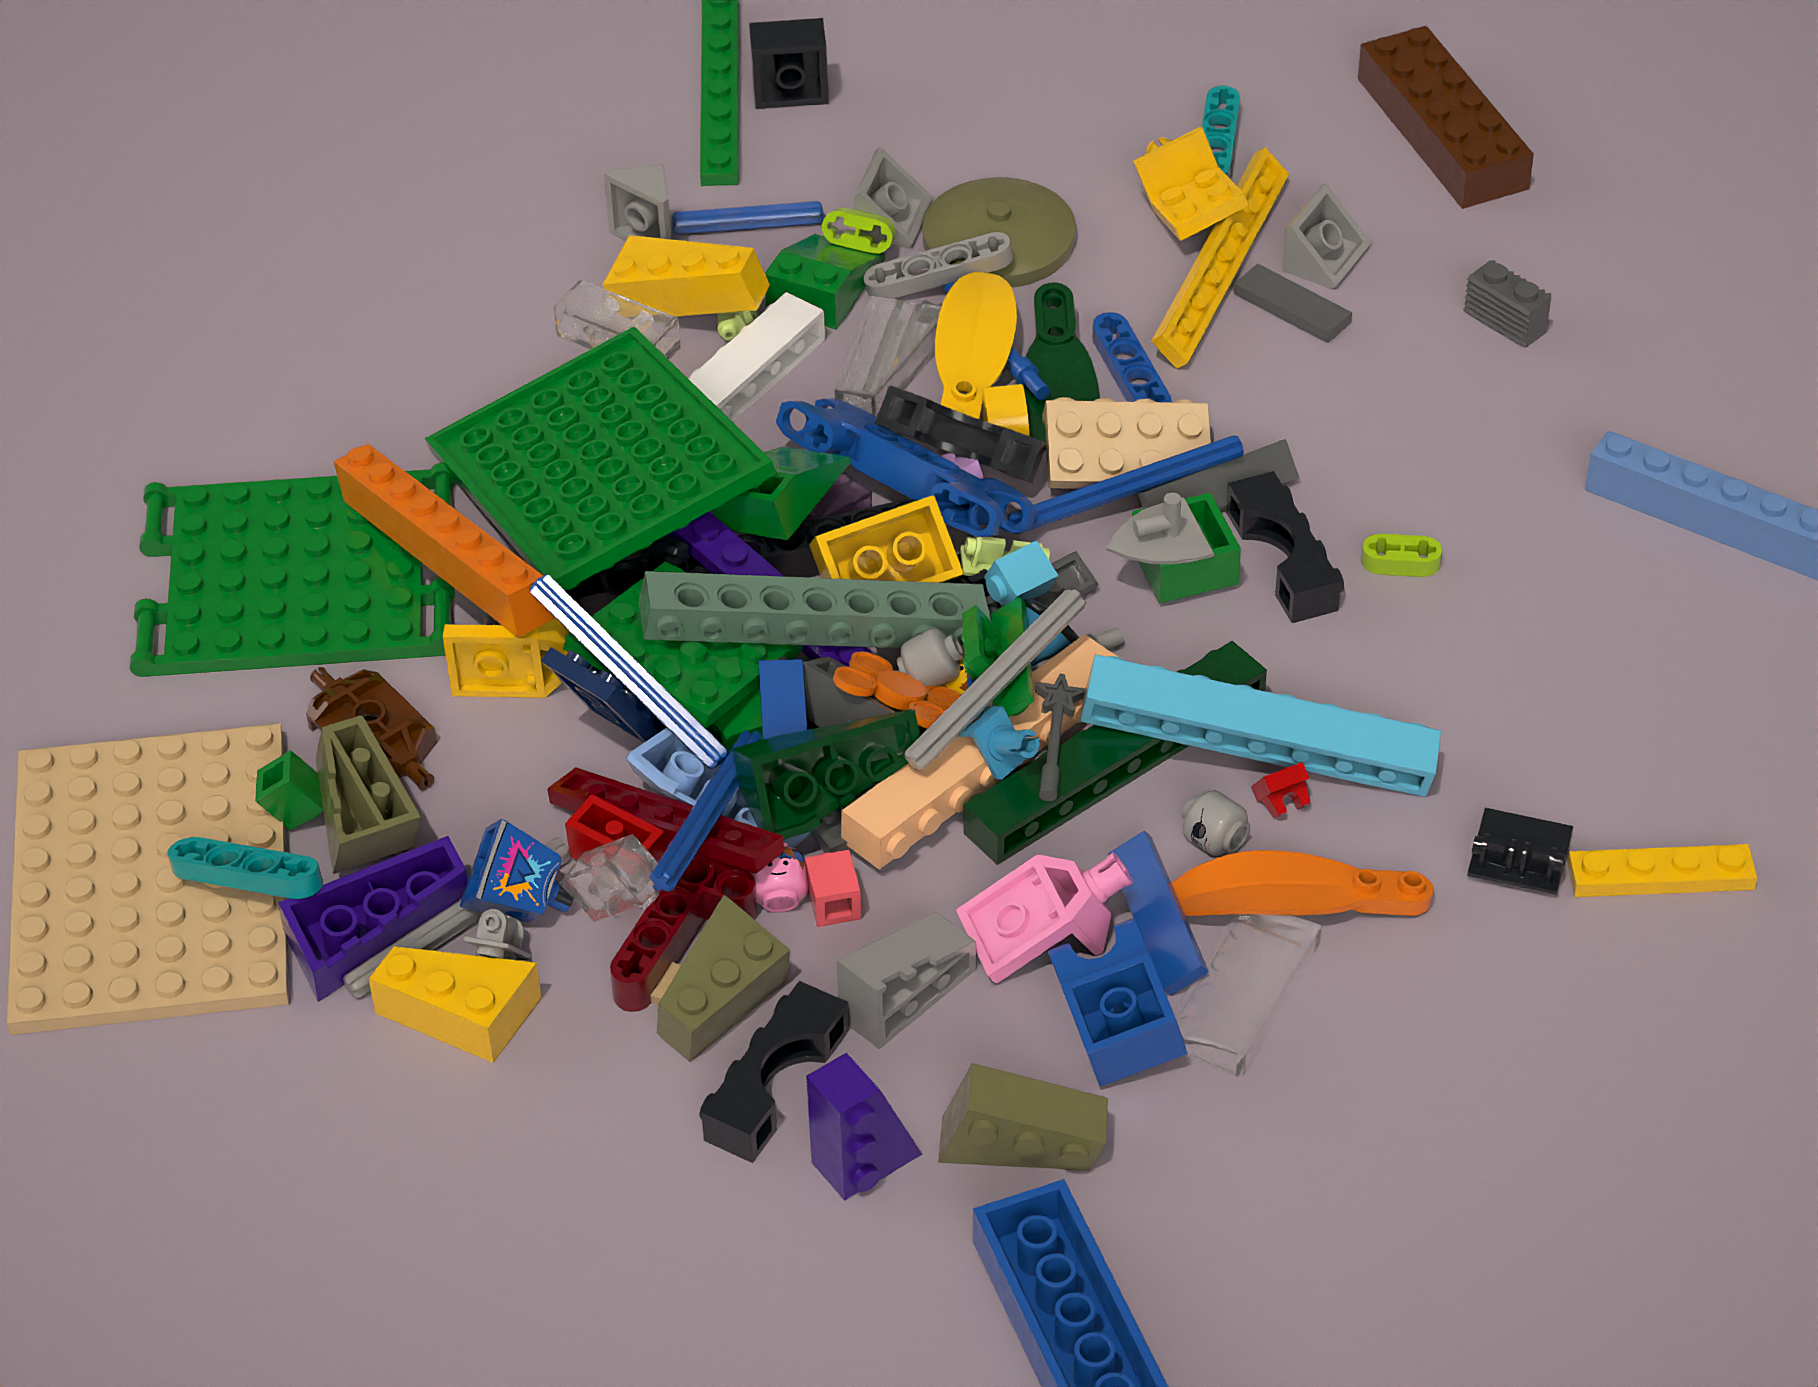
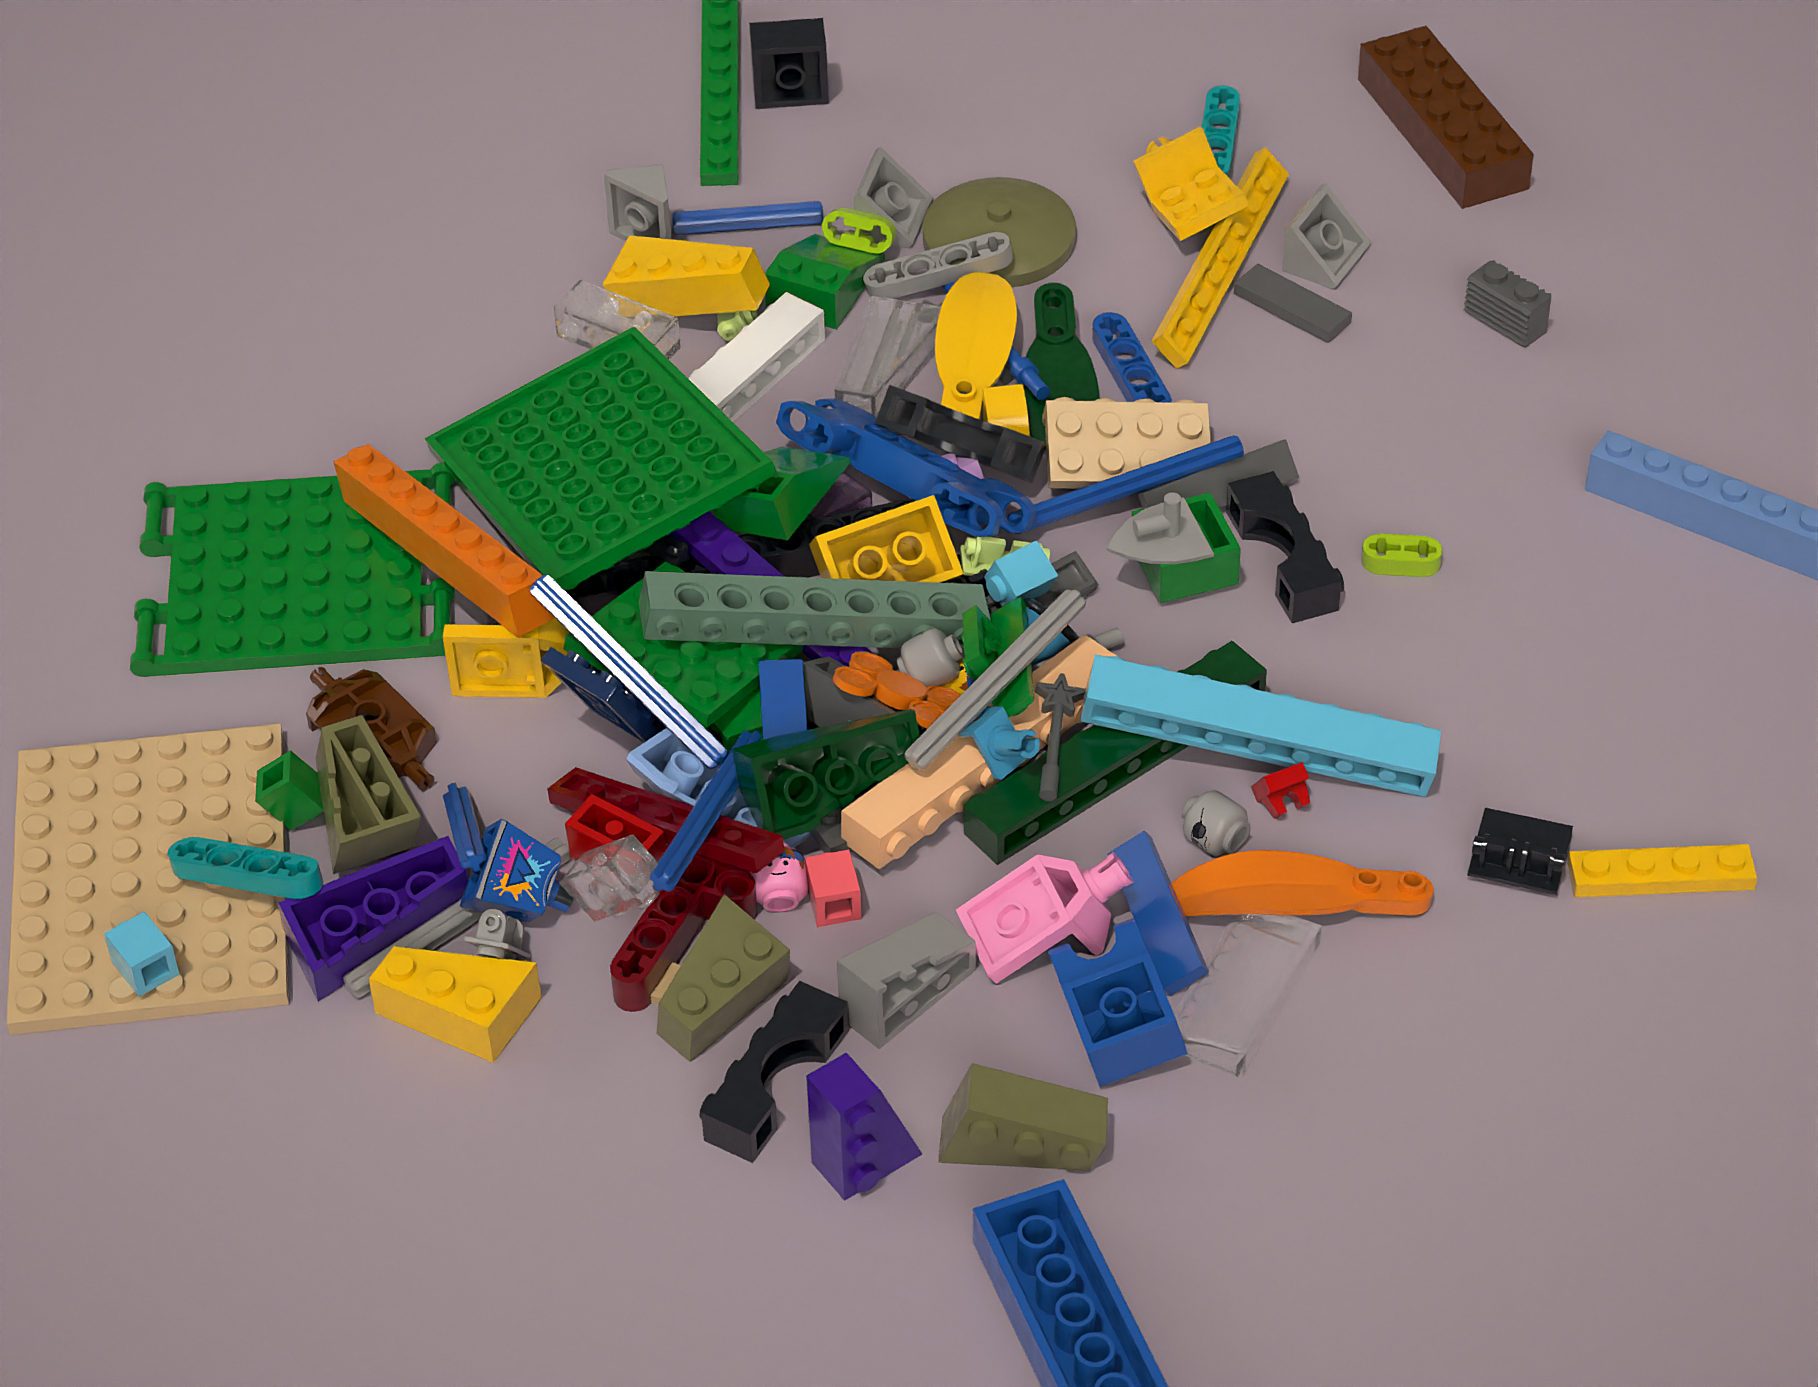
(141, 953): none -> medium azure brick
(464, 827): none -> blue axle

